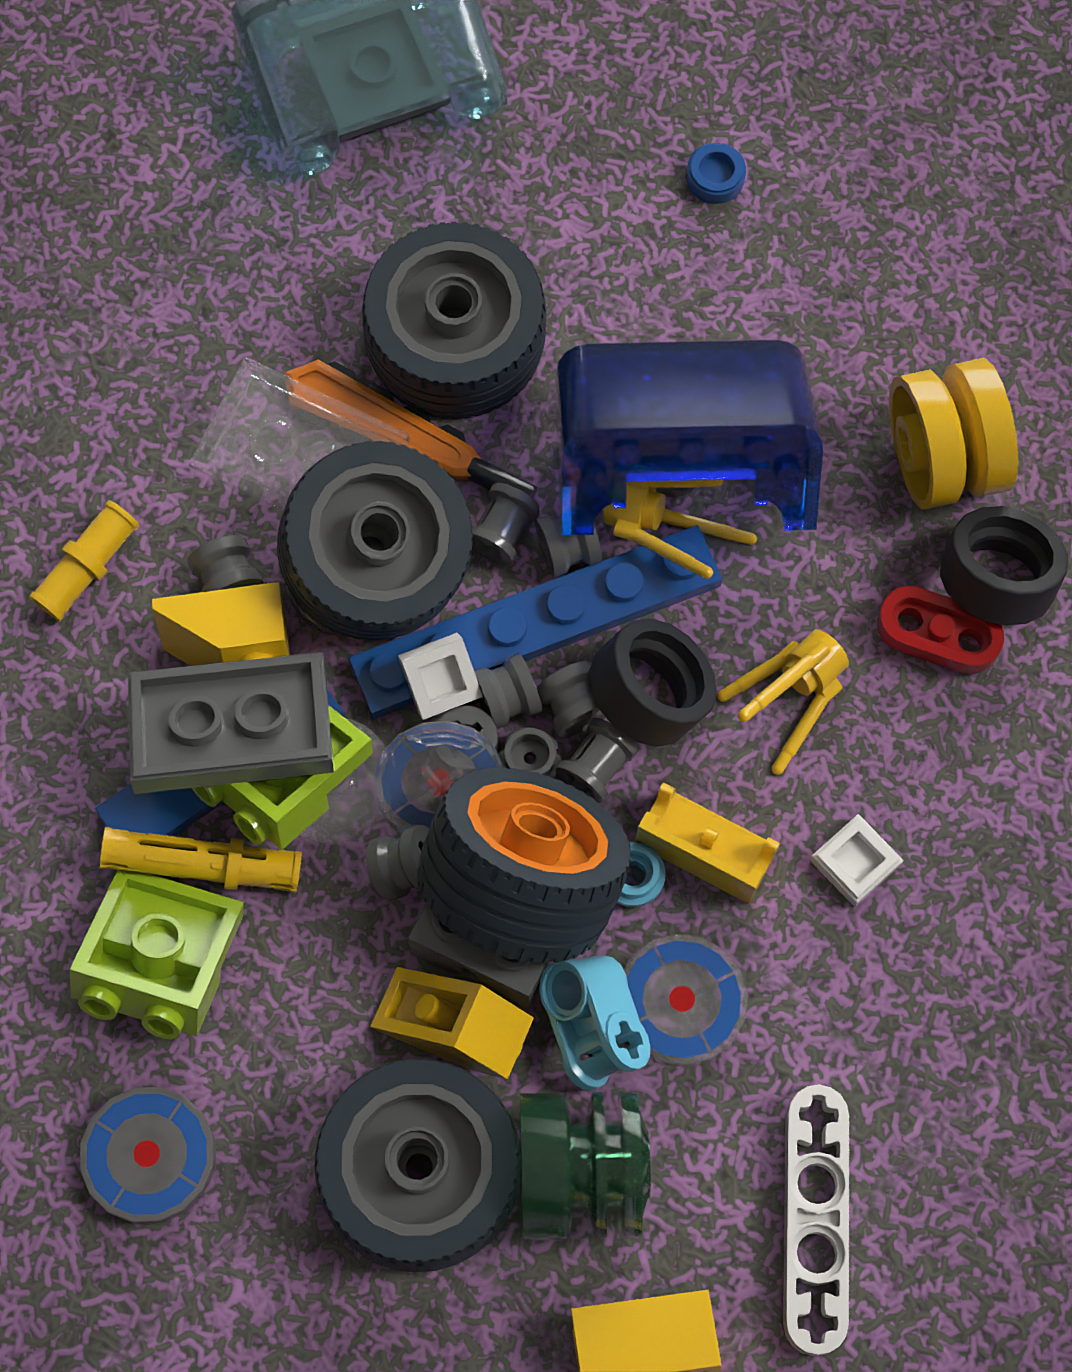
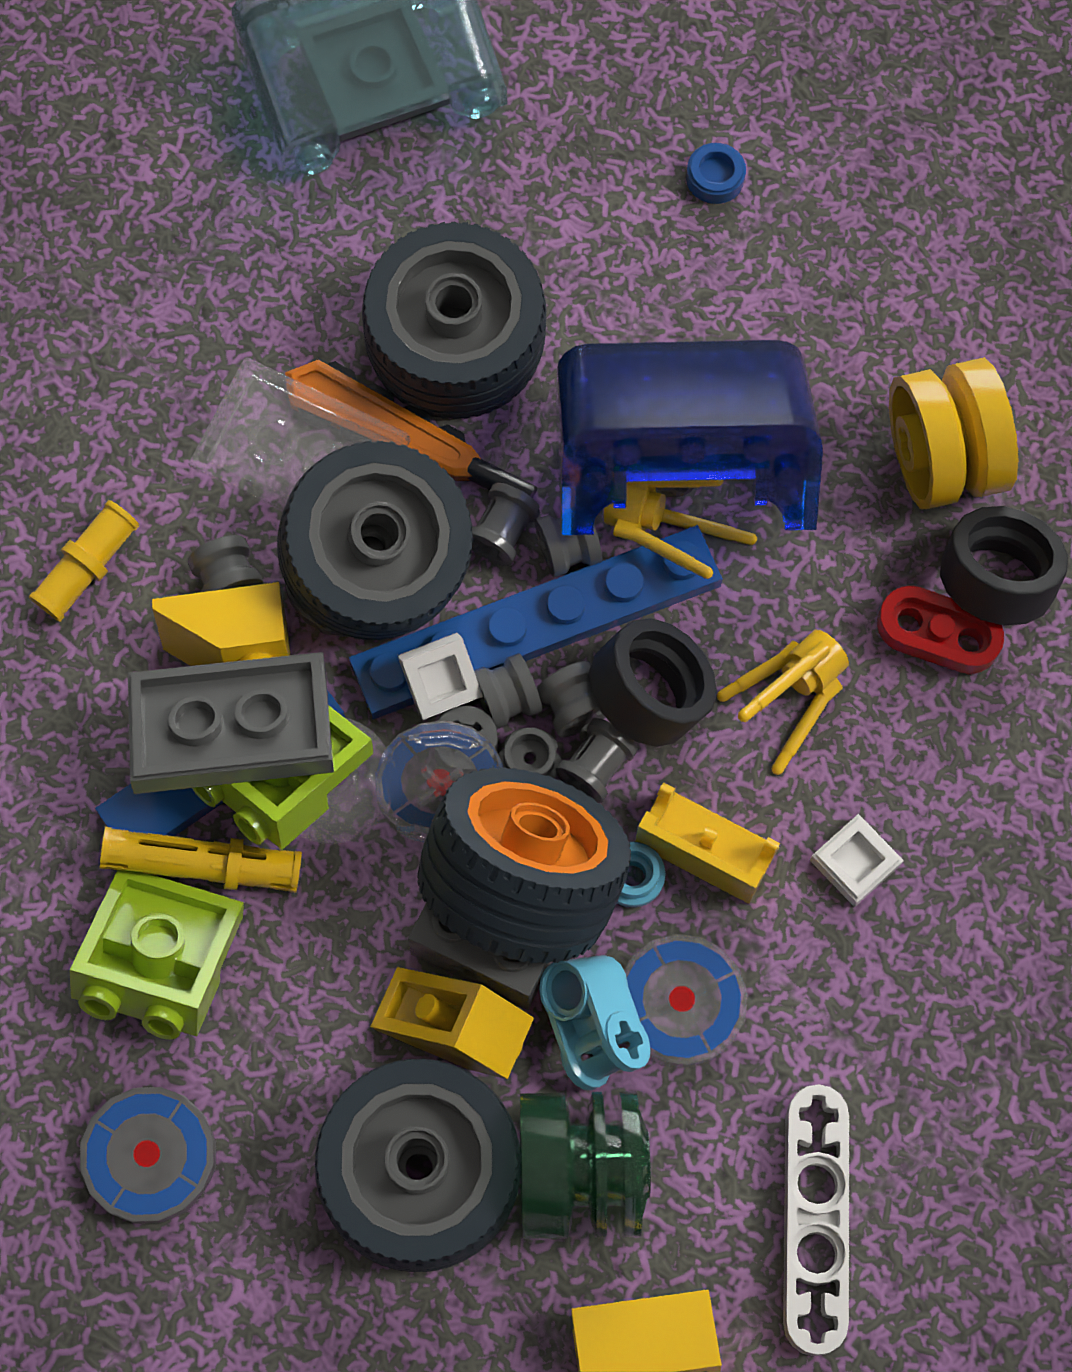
(395, 862): dark grey wheel -> none

